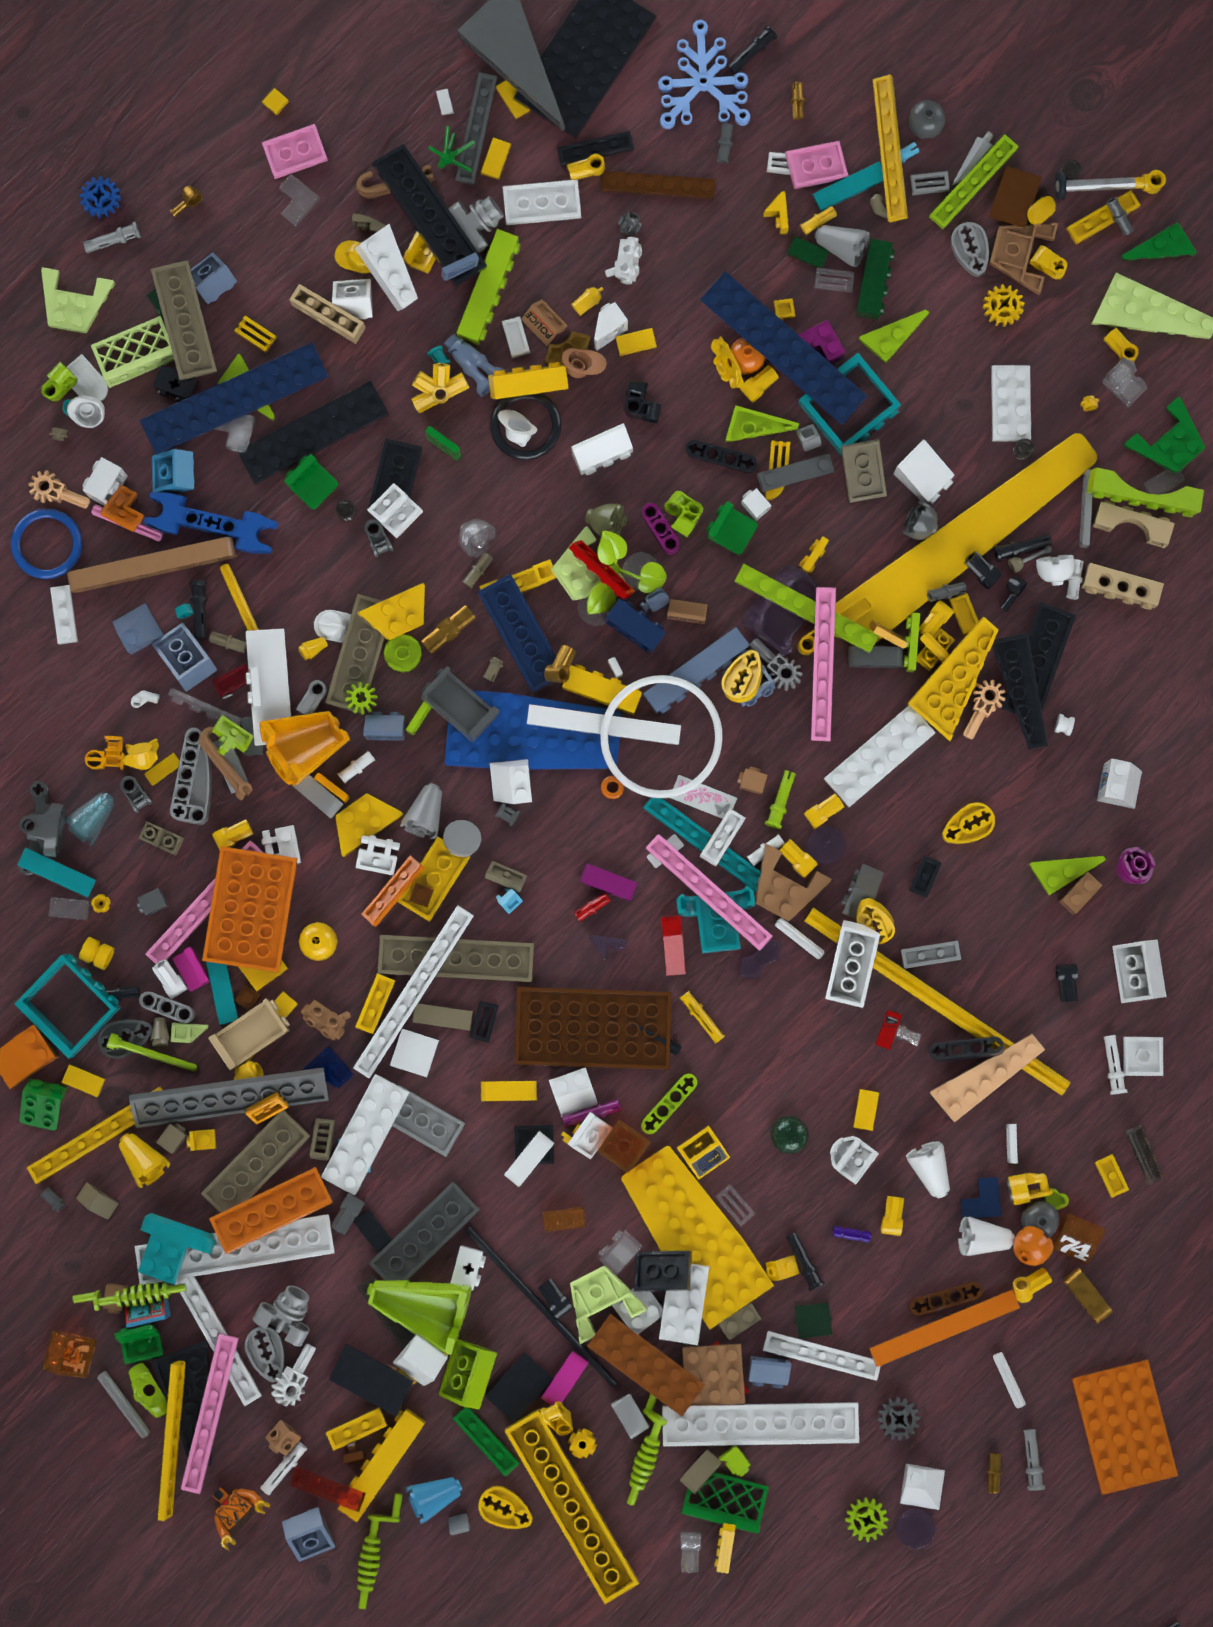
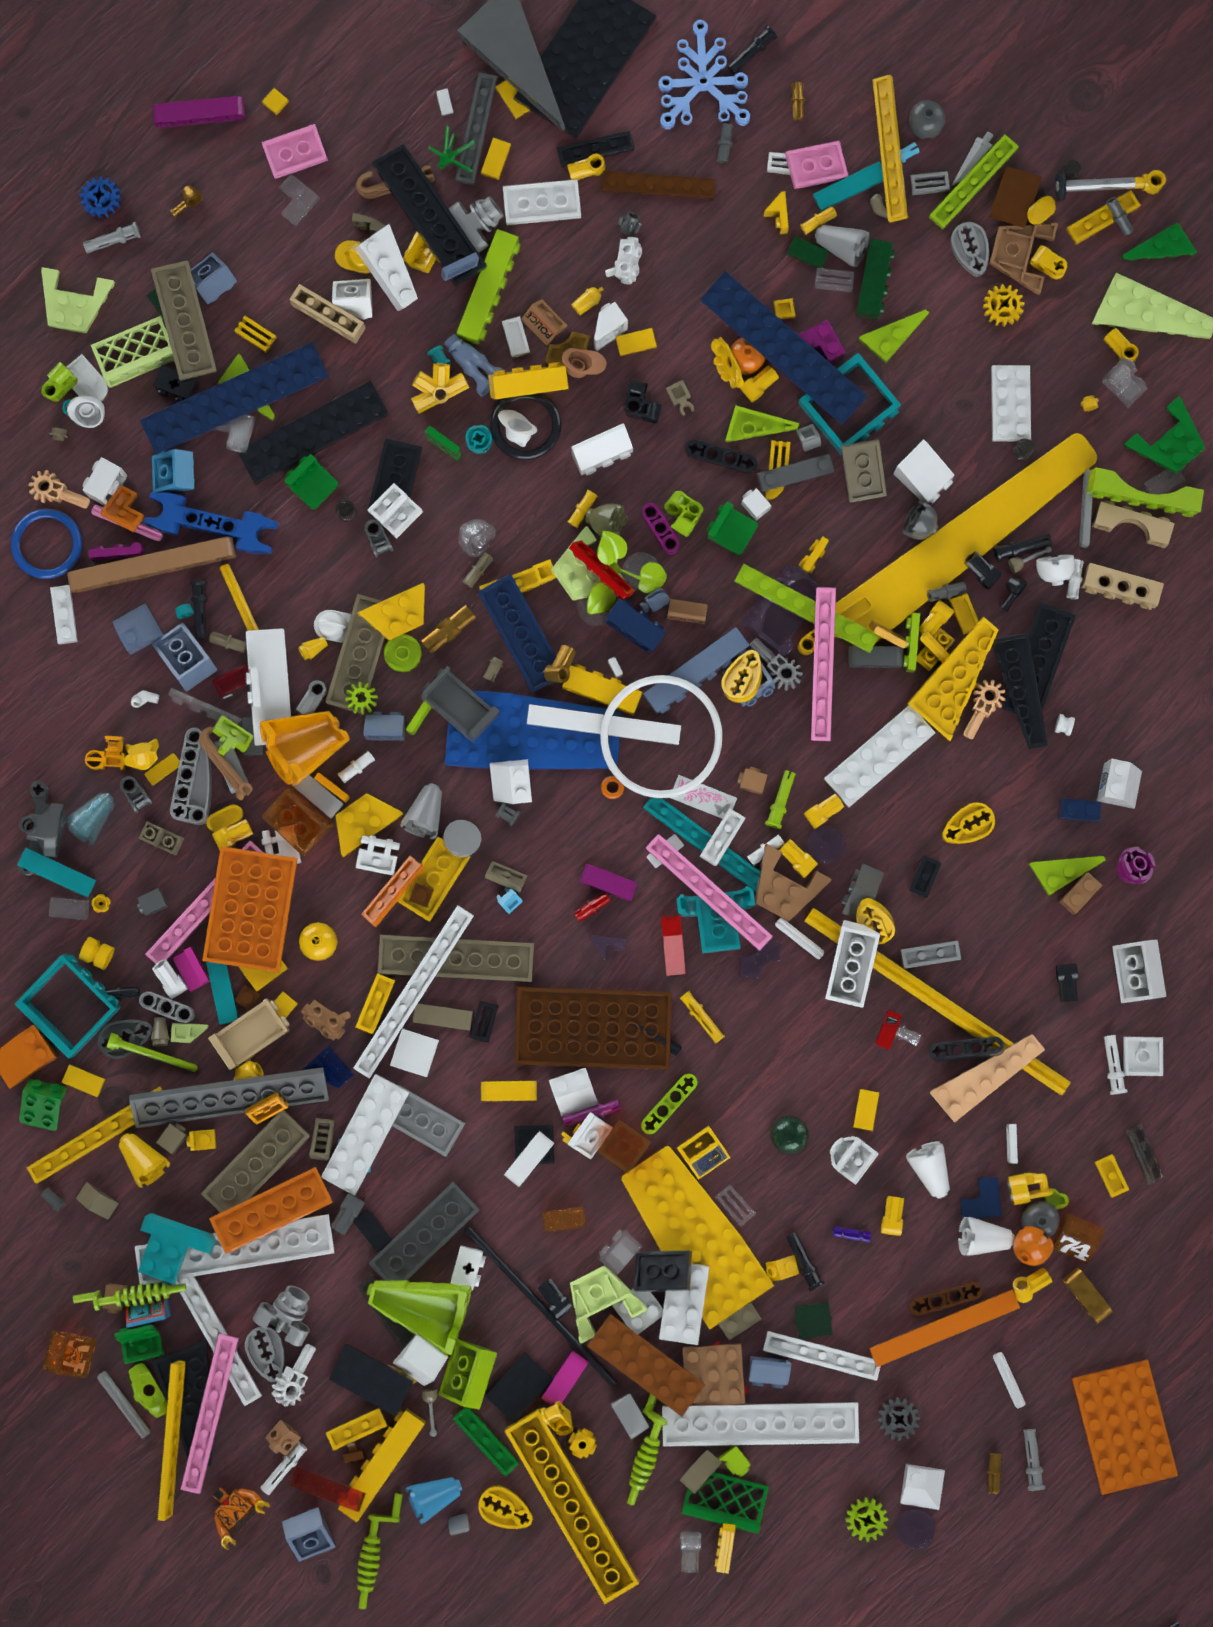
(117, 552): none -> magenta plate
(199, 111): none -> magenta beam
(225, 817): none -> yellow tile
(297, 820): none -> clear orange slope
(429, 1396): none -> hinge
(478, 439): none -> teal wheel
(582, 508): none -> yellow pin
(679, 395): none -> dark tan plate
(1079, 810): none -> dark blue brick

